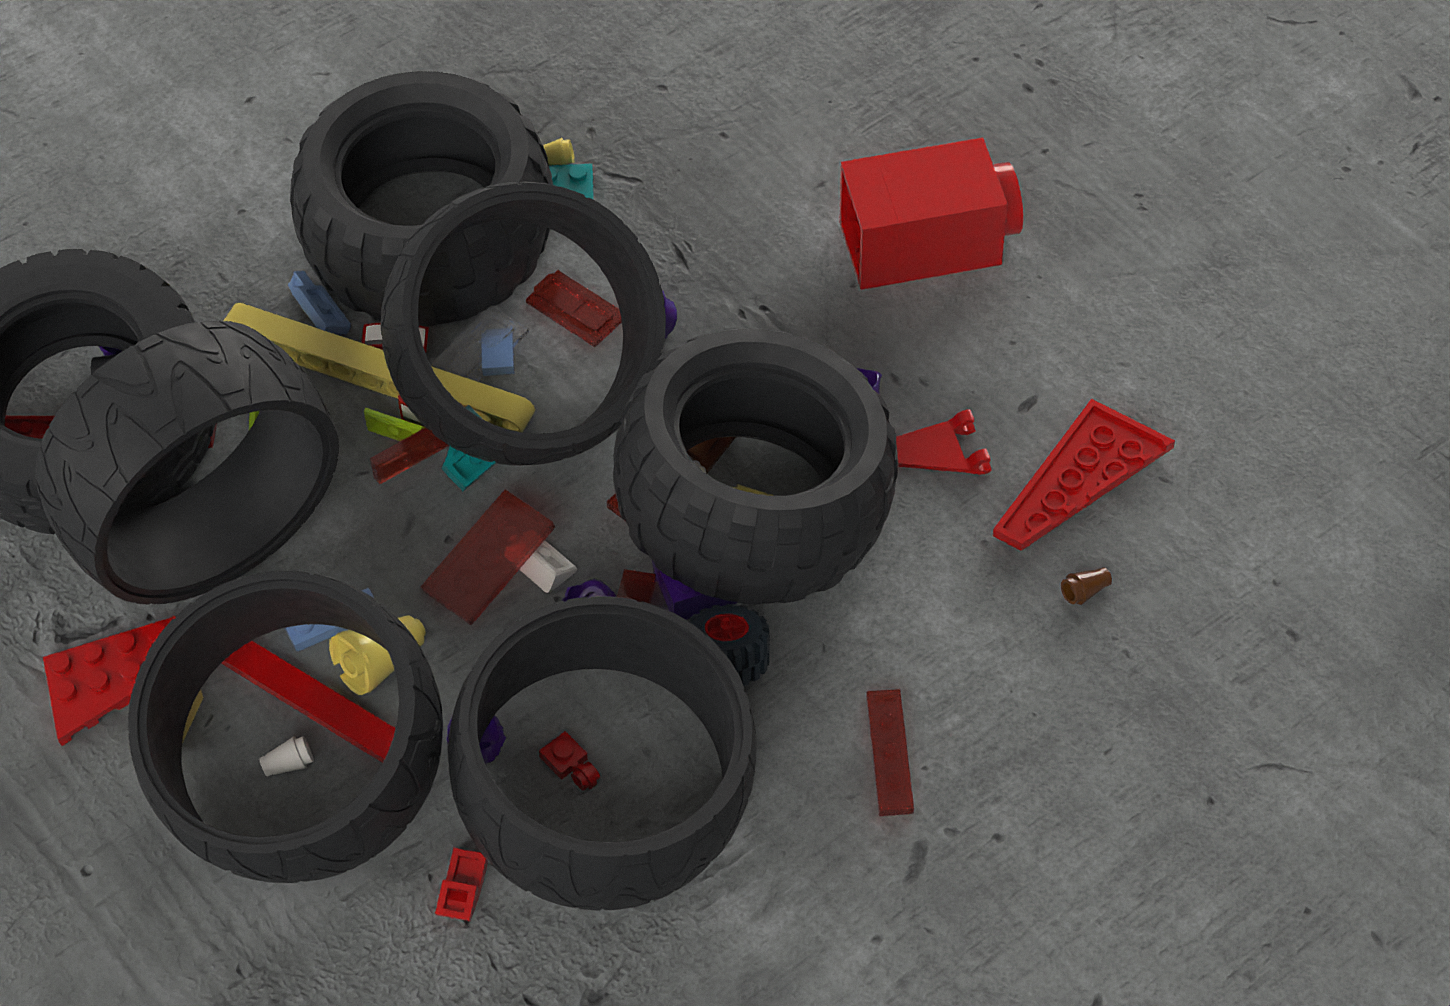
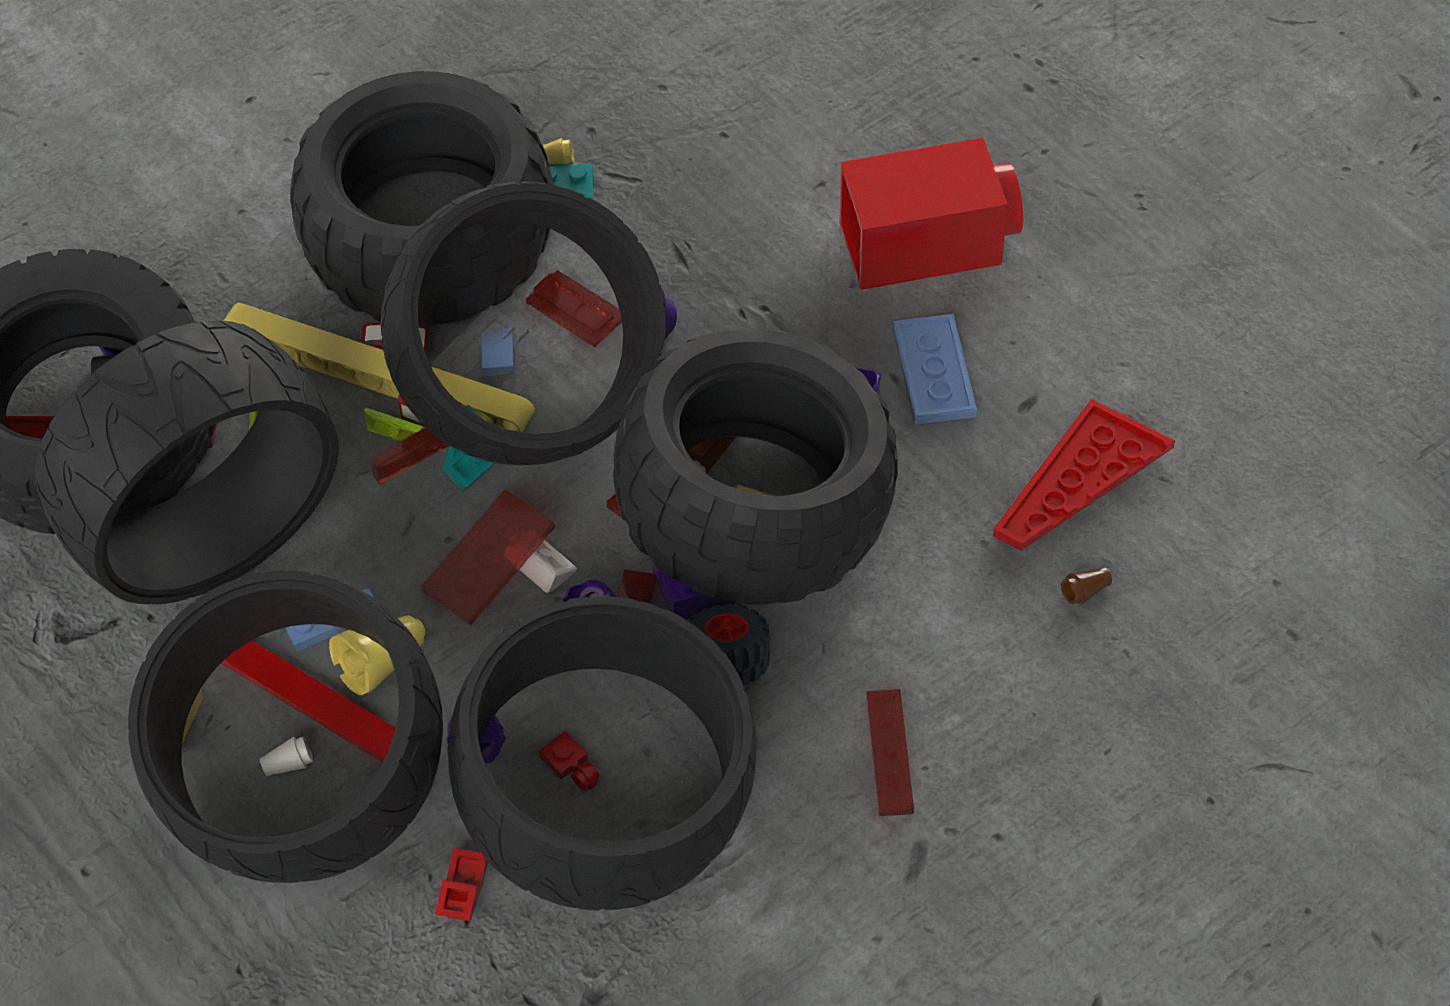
(96, 677): red wing -> none
(318, 304): medium blue hinge -> none
(934, 369): none -> medium blue tile
(939, 449): red flag -> none

